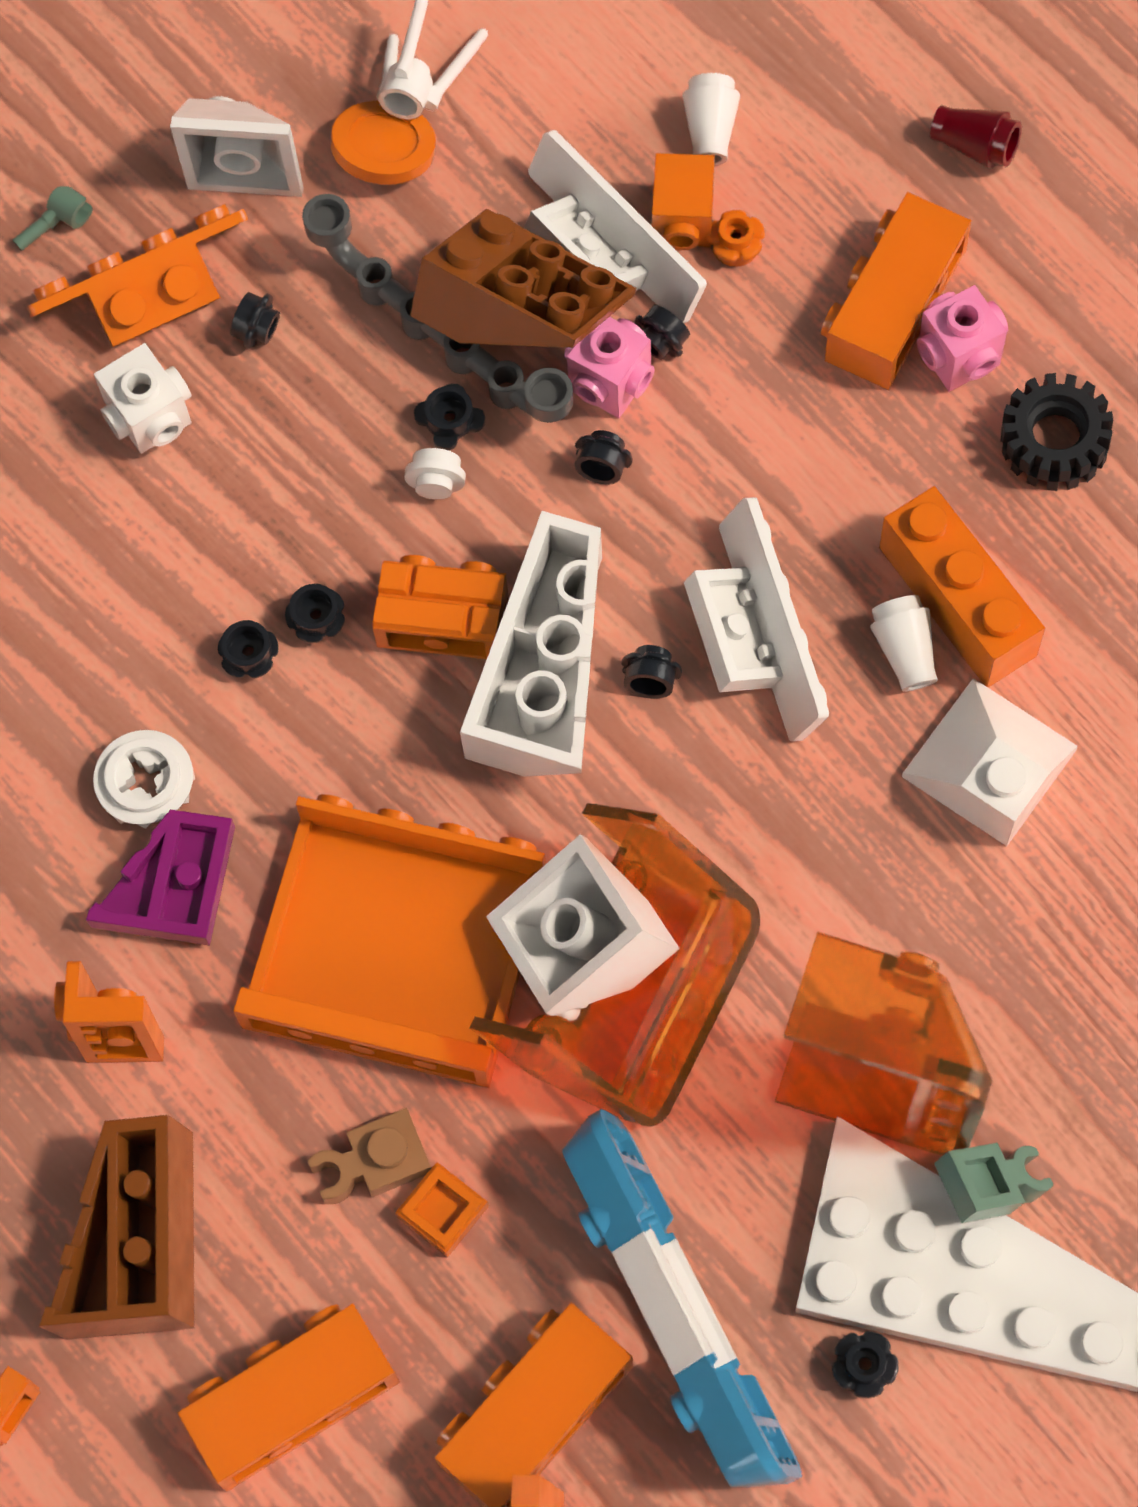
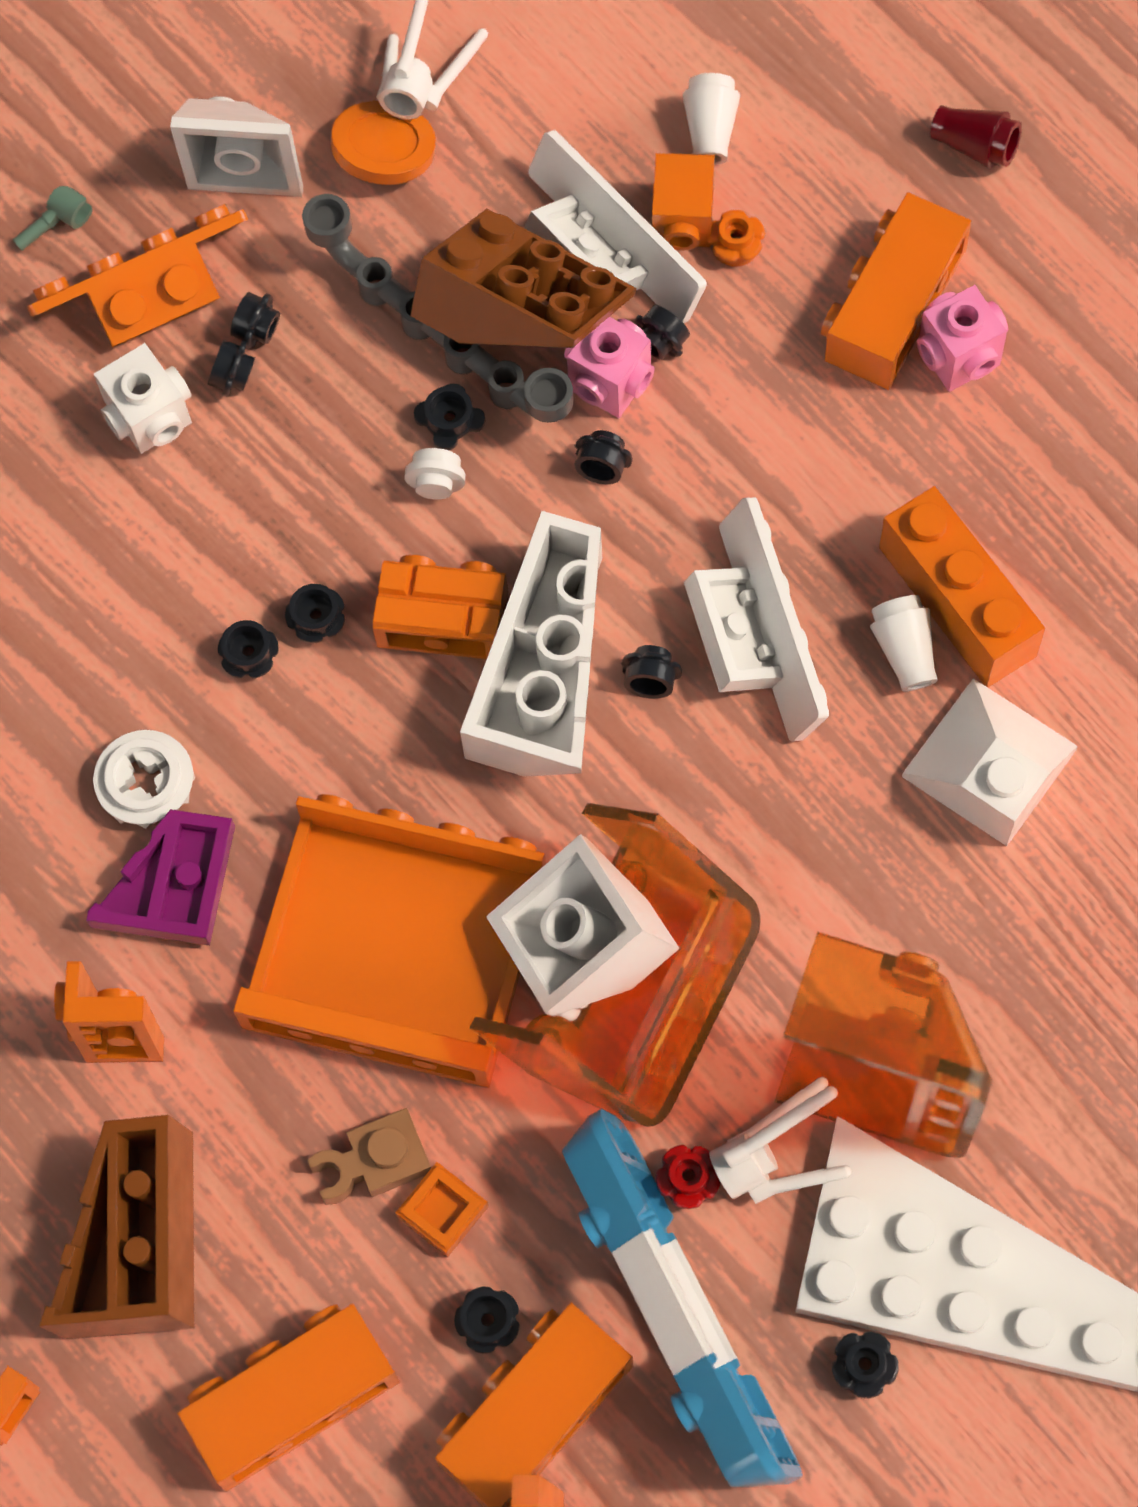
(231, 367): none -> black plate
(487, 1301): none -> black plate
(684, 1193): none -> red plate
(747, 1158): none -> white plant
(986, 1183): sand green plate -> none
(1063, 400): black tyre -> none

